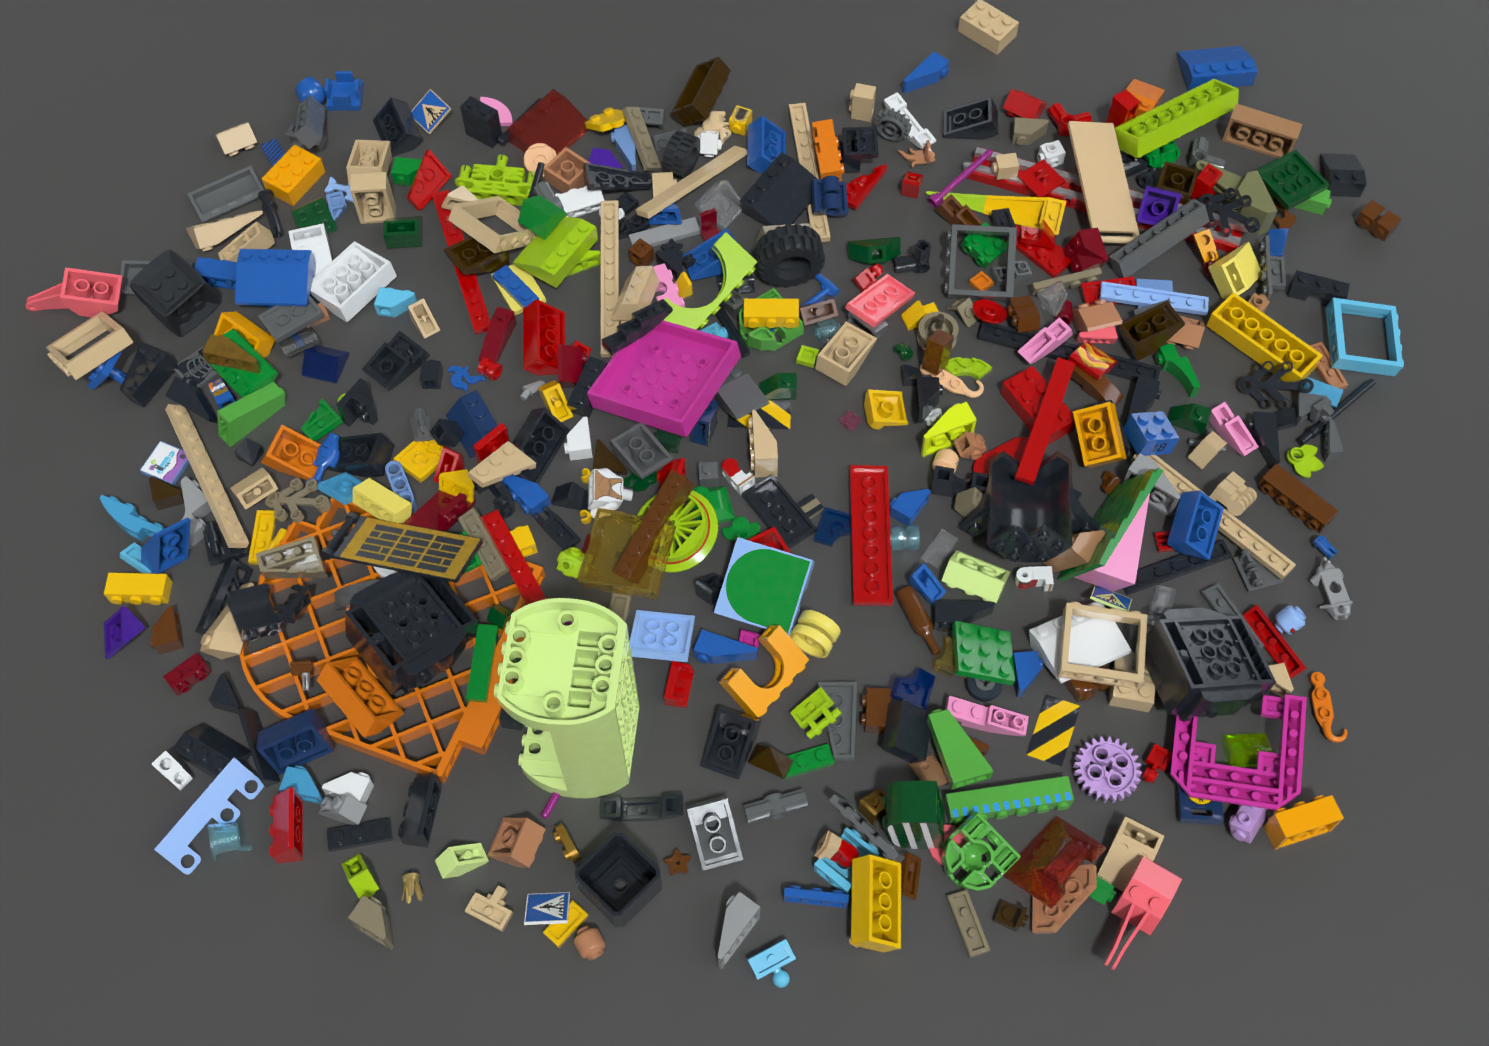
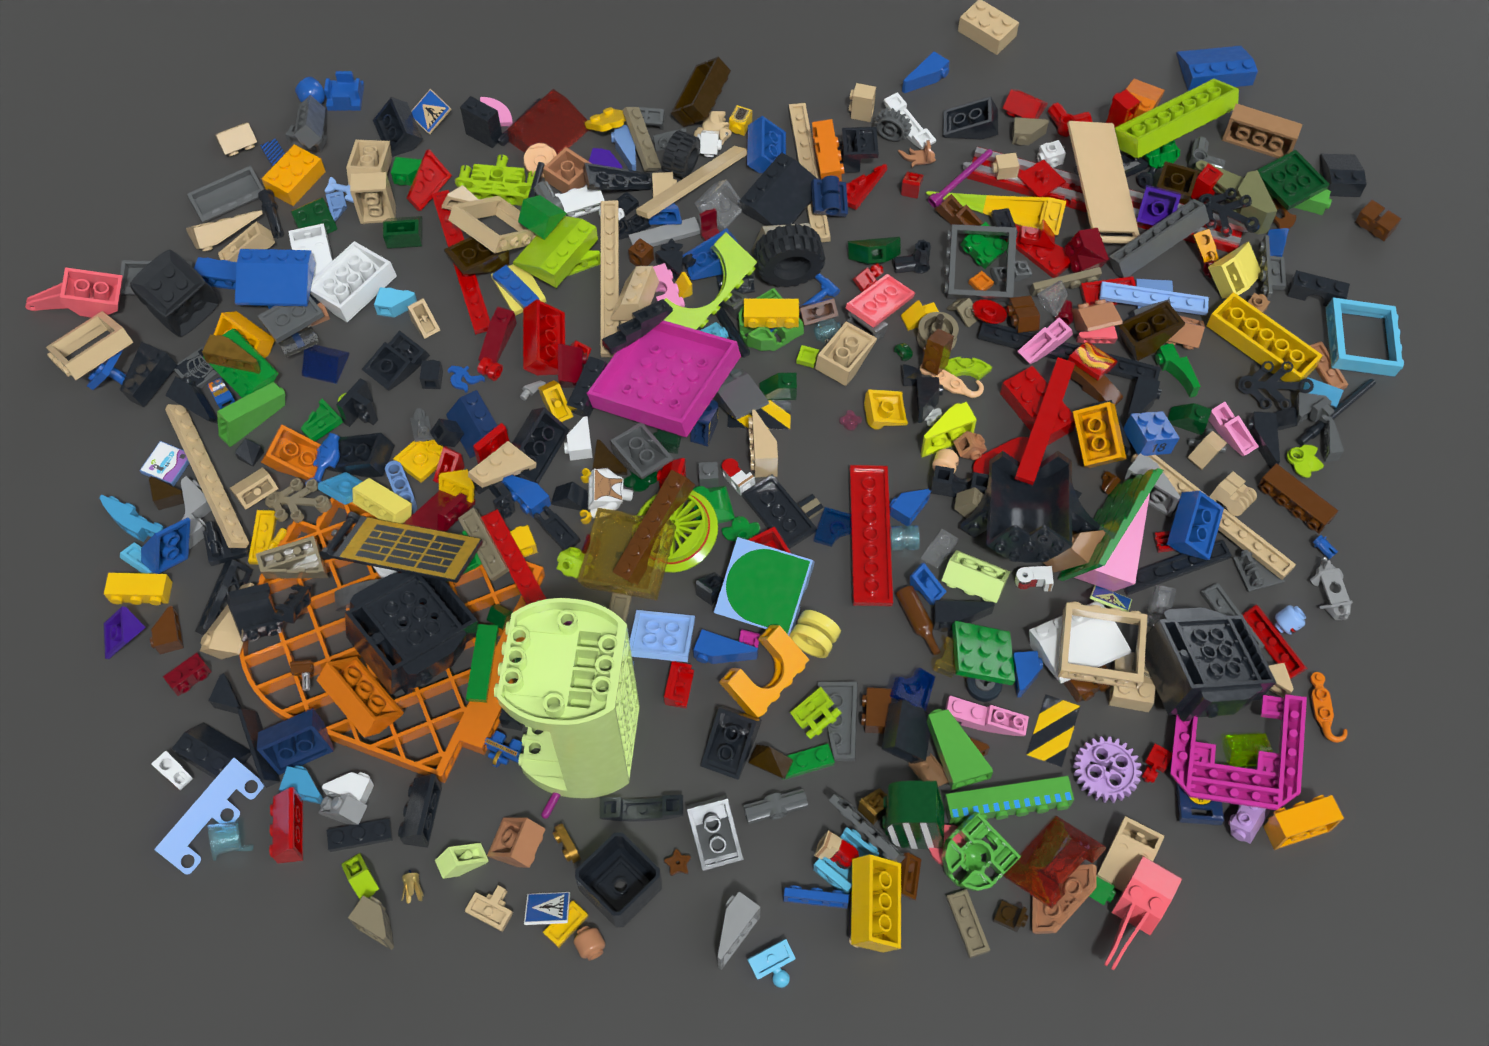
(496, 745): none -> blue hips

